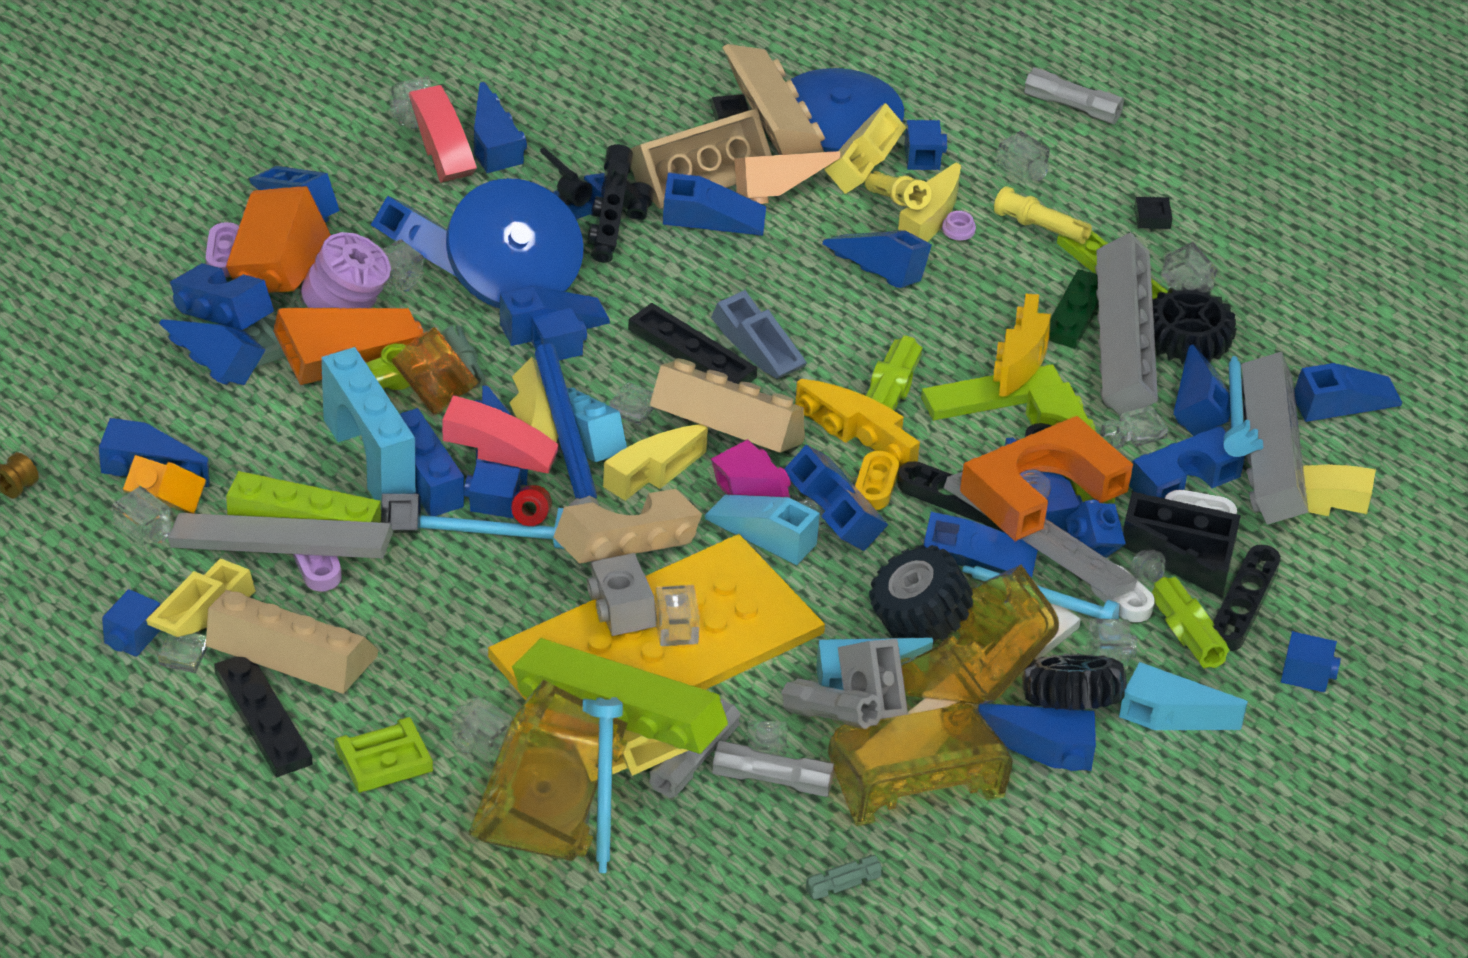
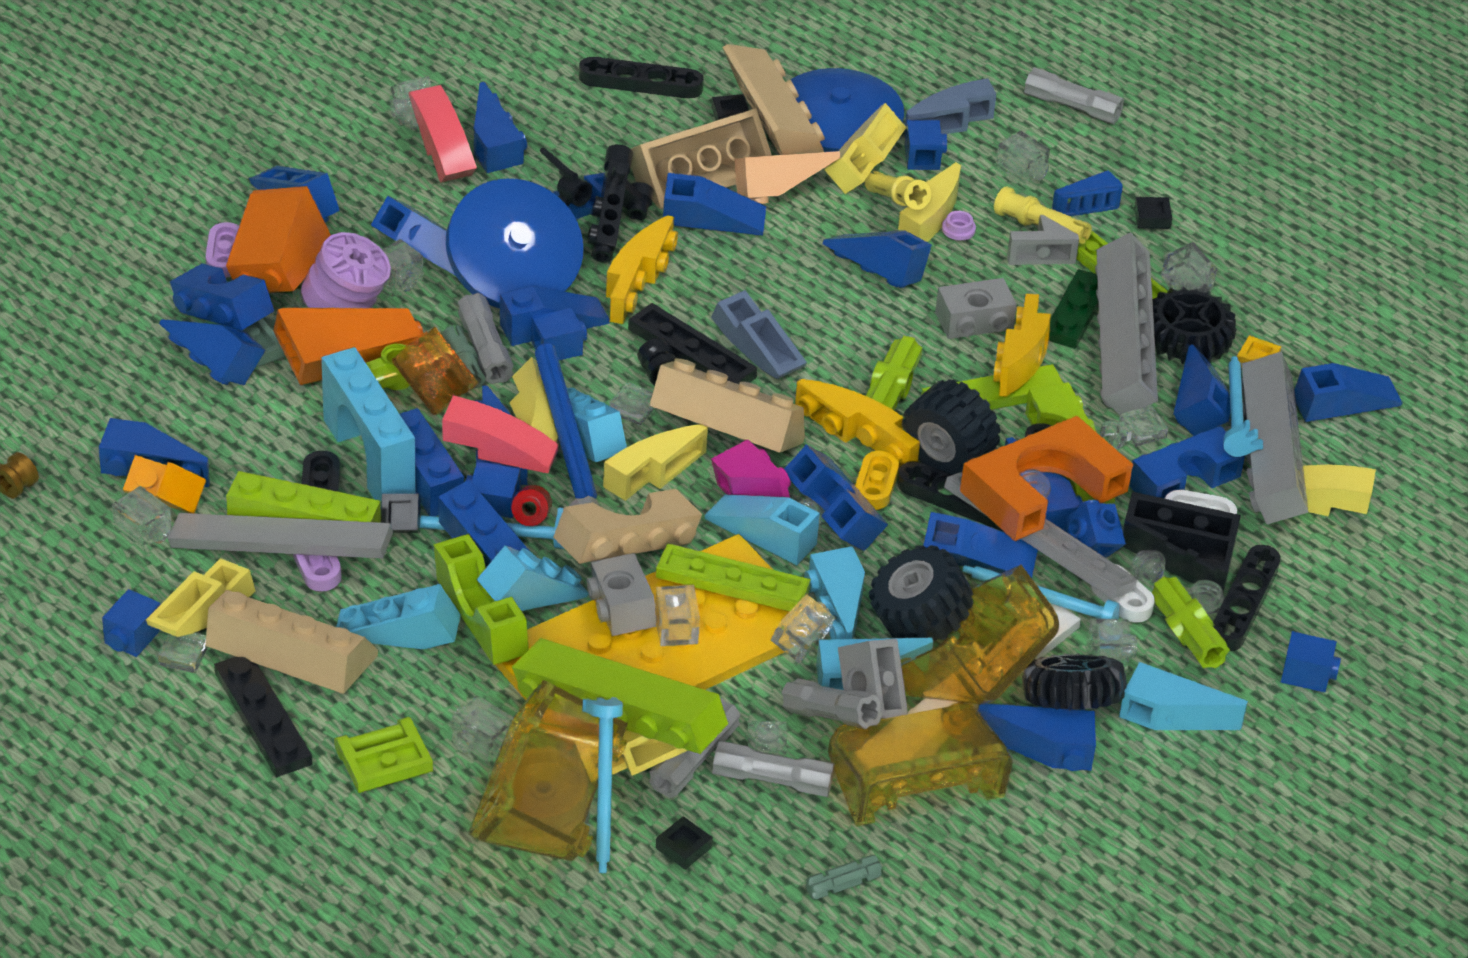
(321, 470): none -> black plate
(407, 620): none -> medium azure slope
(468, 512): none -> blue arch
(492, 355): none -> light grey axle
(495, 624): none -> lime arch
(530, 580): none -> medium azure slope
(639, 263): none -> yellow slope
(653, 355): none -> black wheel
(684, 842): none -> black plate
(687, 81): none -> black beam
(731, 577): none -> lime tile
(803, 628): none -> clear brick
(838, 584): none -> medium azure slope
(951, 426): none -> black wheel
(957, 106): none -> sand blue slope
(975, 308): none -> light grey brick
(1046, 246): none -> light grey slope
(1098, 194): none -> blue slope
(1208, 595): none -> clear plate
(1256, 348): none -> yellow plate

